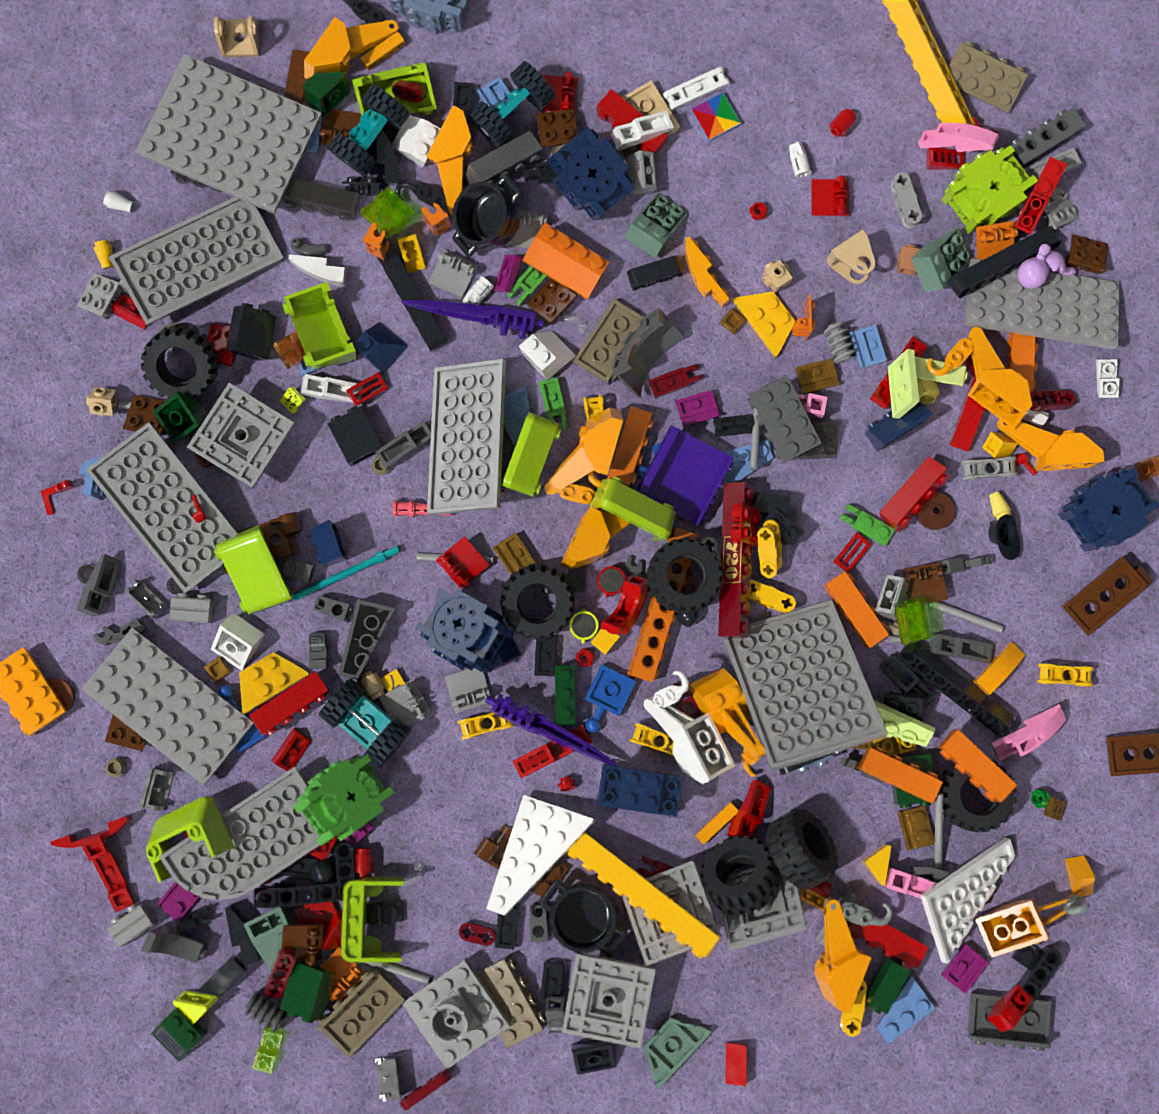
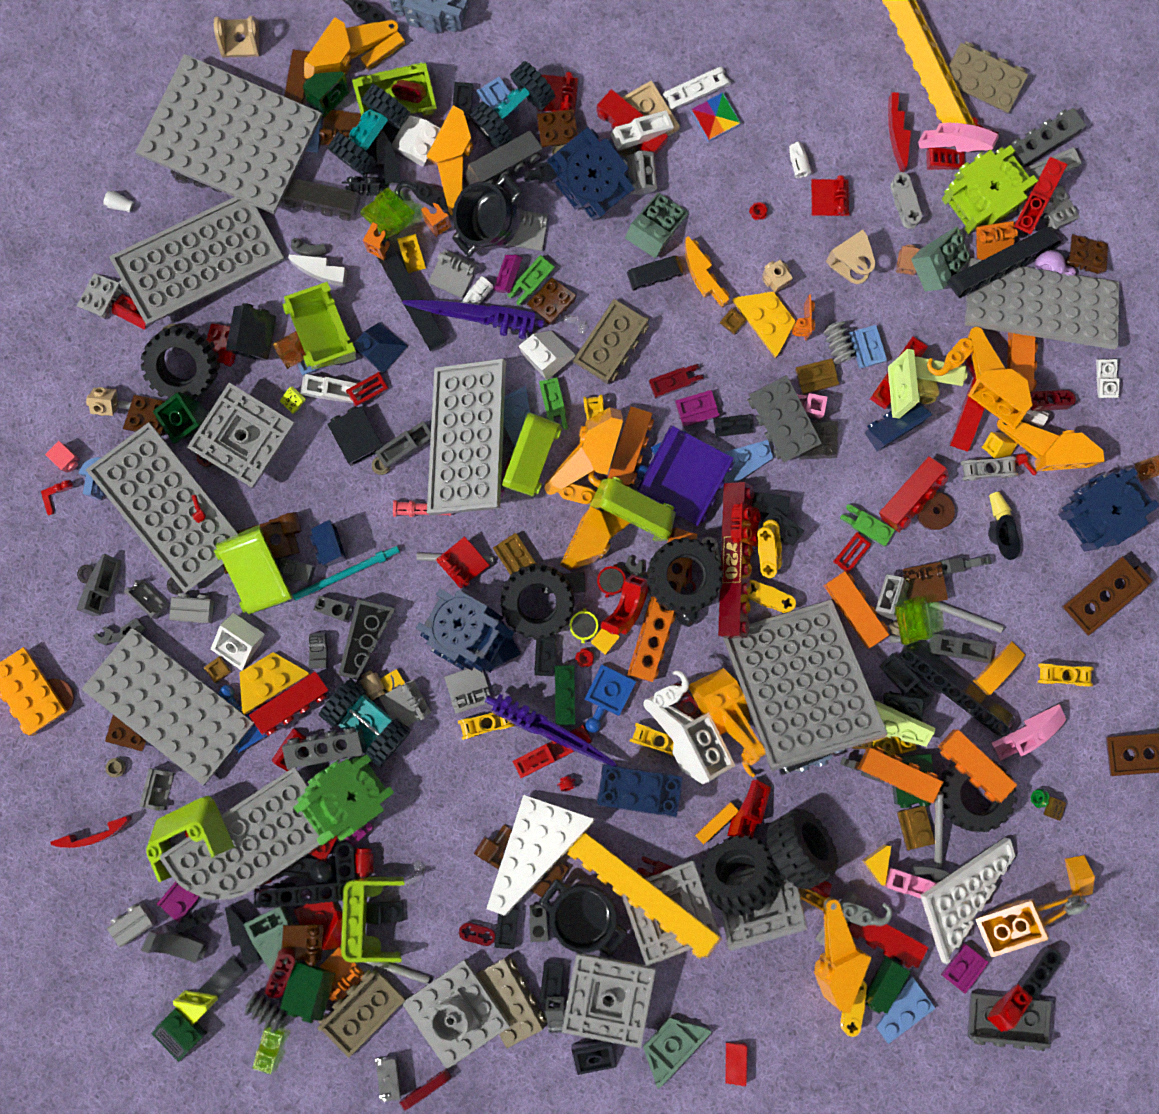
(63, 457): none -> coral brick
(103, 251): yellow cone -> none
(109, 871): red slope -> none
(296, 758): none -> dark grey brick
(565, 261): orange slope -> none
(643, 349): dark grey panel -> none
(755, 442): light grey bar -> none
(842, 122): red brick -> none
(899, 137): none -> red slope
(1027, 955): black plate -> none
(1034, 270): lavender hair -> none

